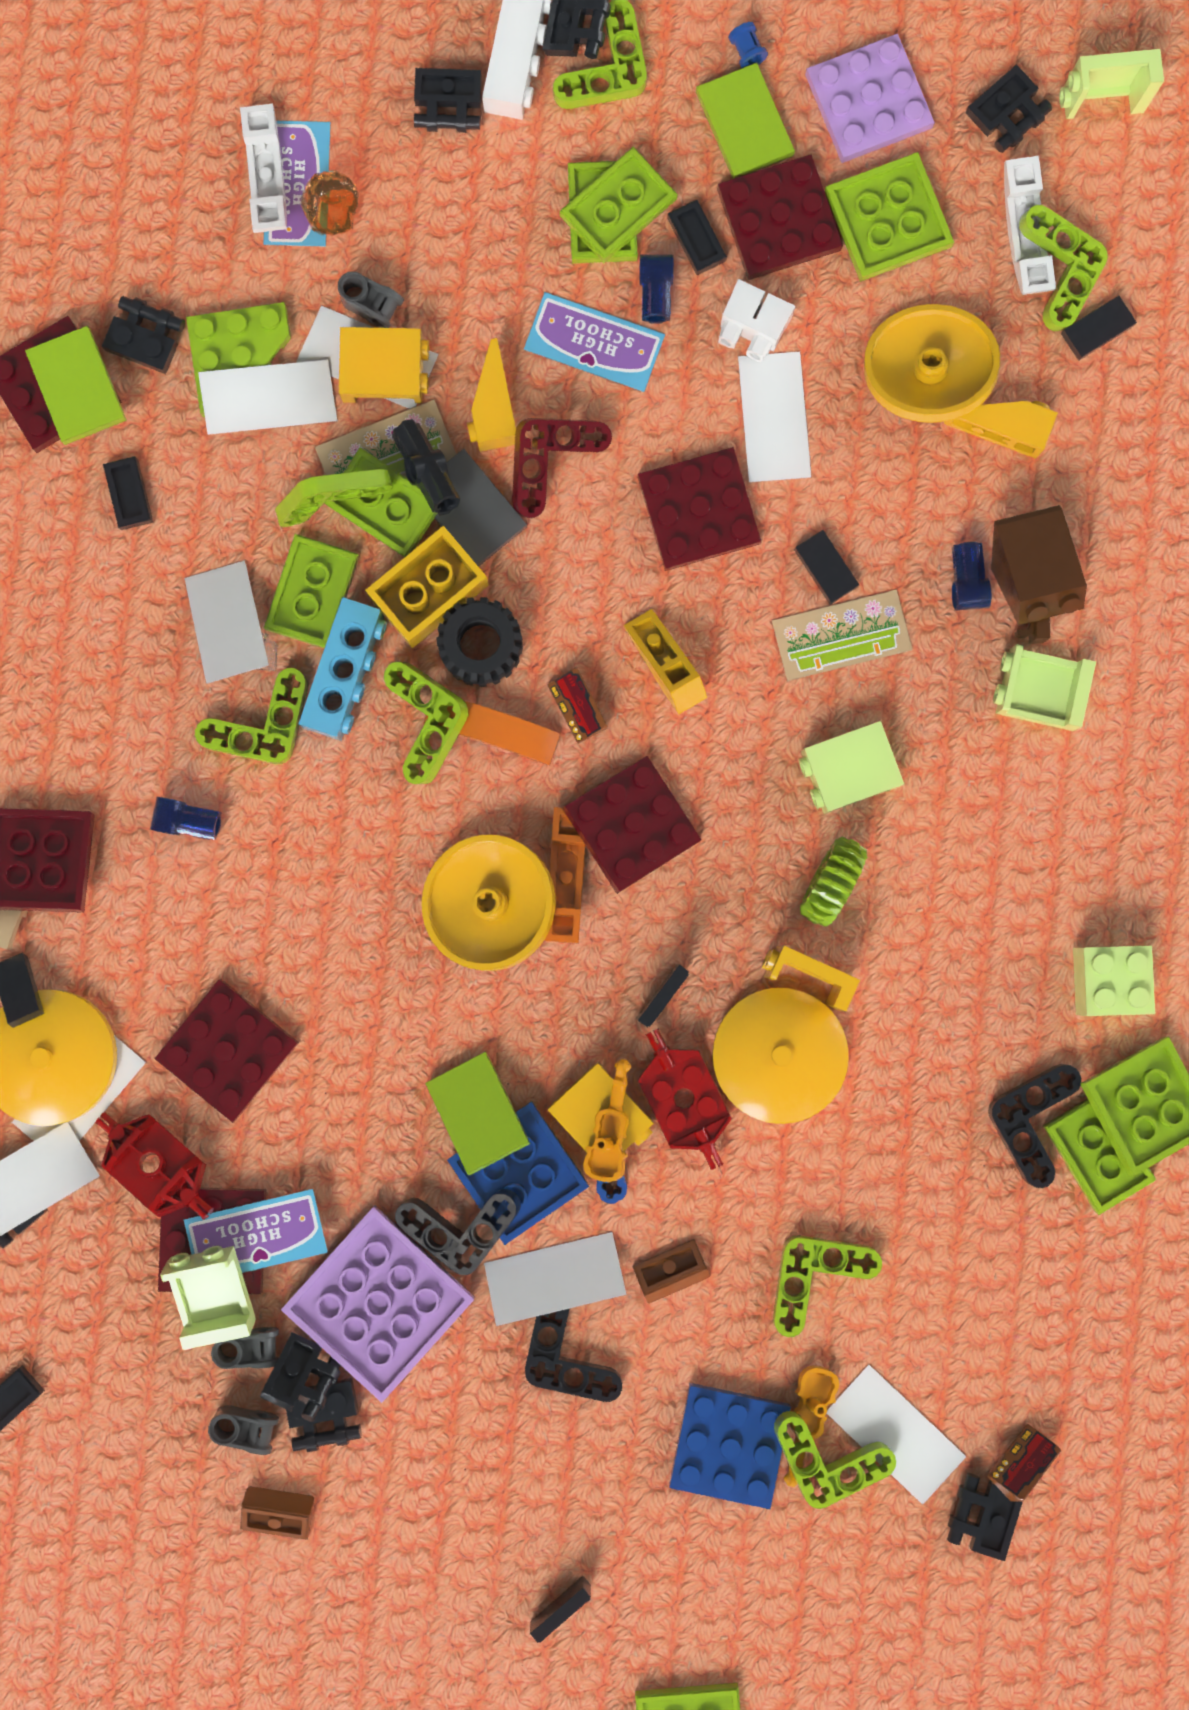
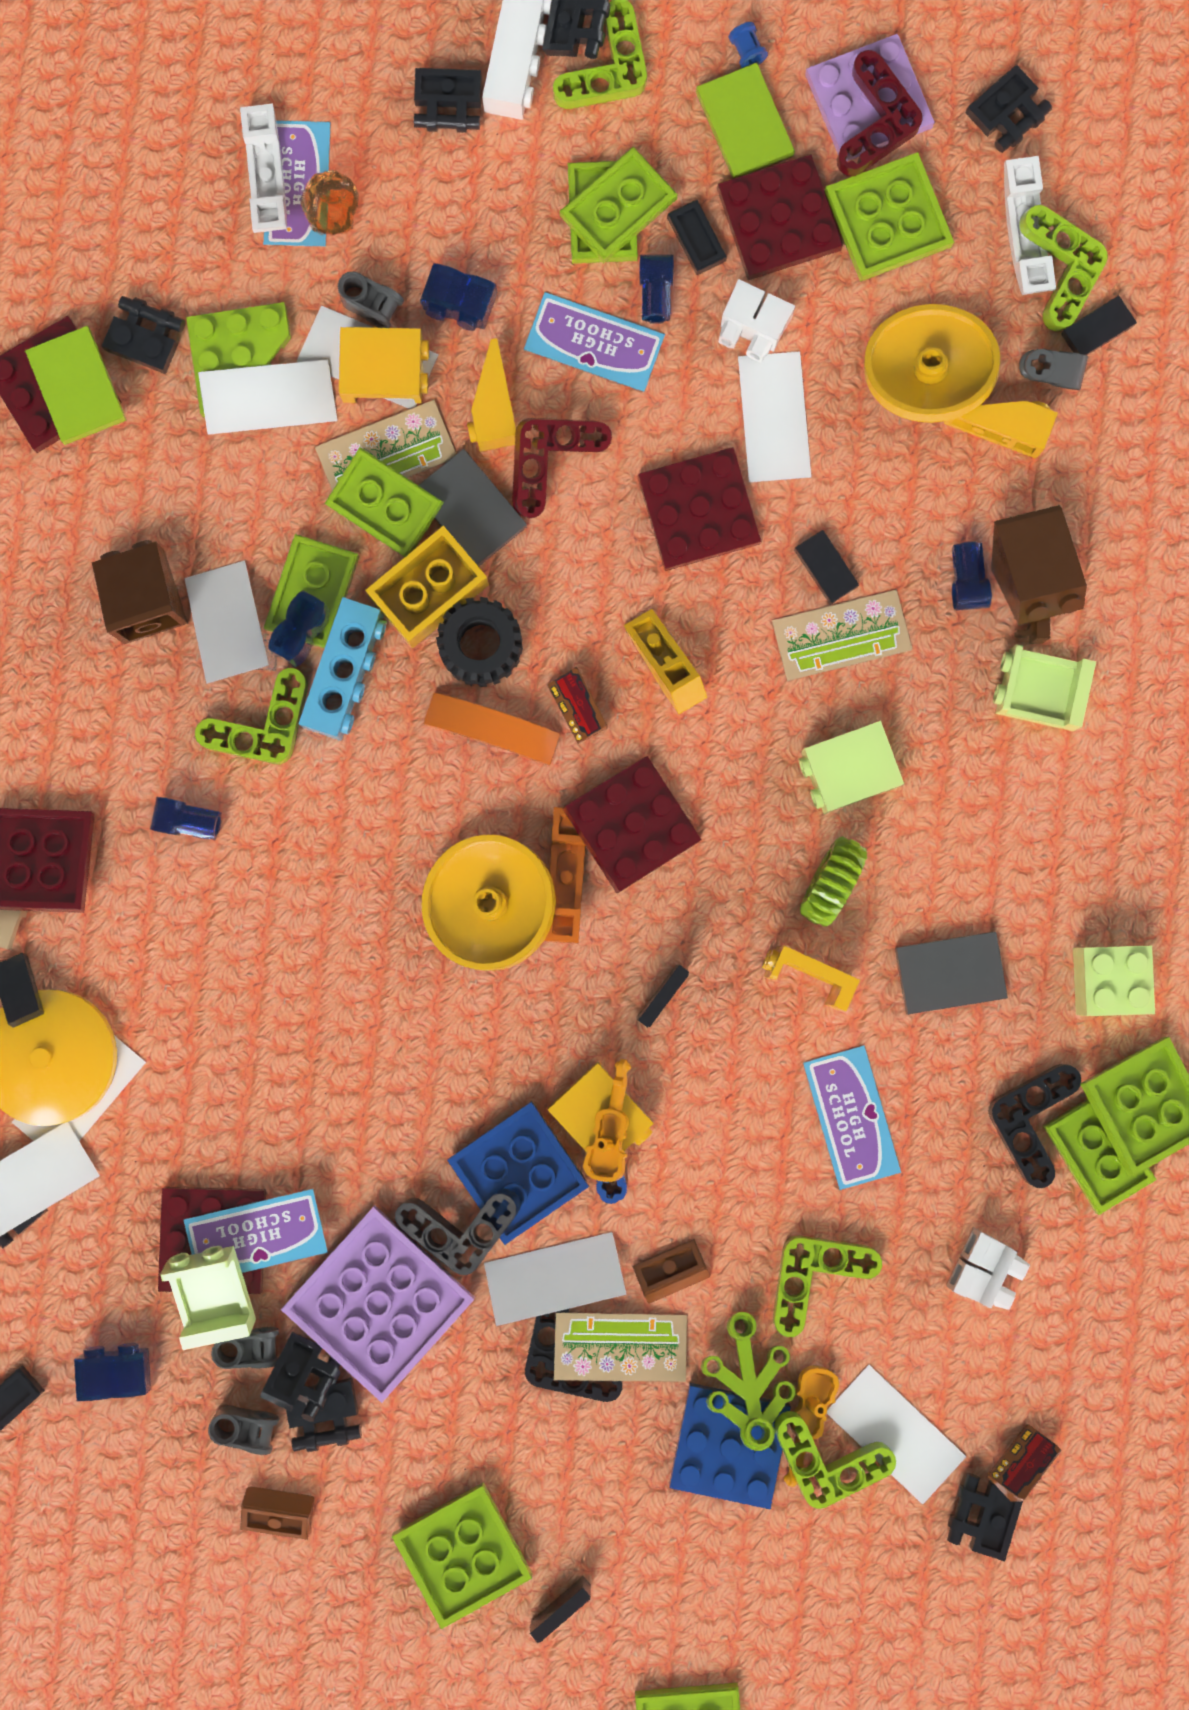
(112, 1373): none -> clear blue brick
(128, 493): black tile -> none
(138, 592): none -> reddish brown slope
(174, 1182): red plate -> none
(226, 1050): dark red plate -> none
(304, 621): none -> clear blue brick
(315, 491): lime beam -> none
(426, 467): black piece -> none
(436, 711): lime beam -> none
(458, 297): none -> clear blue brick
(462, 1555): none -> lime plate
(477, 1113): lime tile -> none
(620, 1347): none -> sticker
(689, 1127): red plate -> none
(750, 1386): none -> lime plant
(780, 1055): yellow dish -> none
(852, 1117): none -> sticker
(888, 123): none -> dark red beam
(951, 973): none -> dark grey tile
(987, 1285): none -> white hips
(1059, 368): none -> dark grey piece
(1112, 75): yellowish green panel -> none

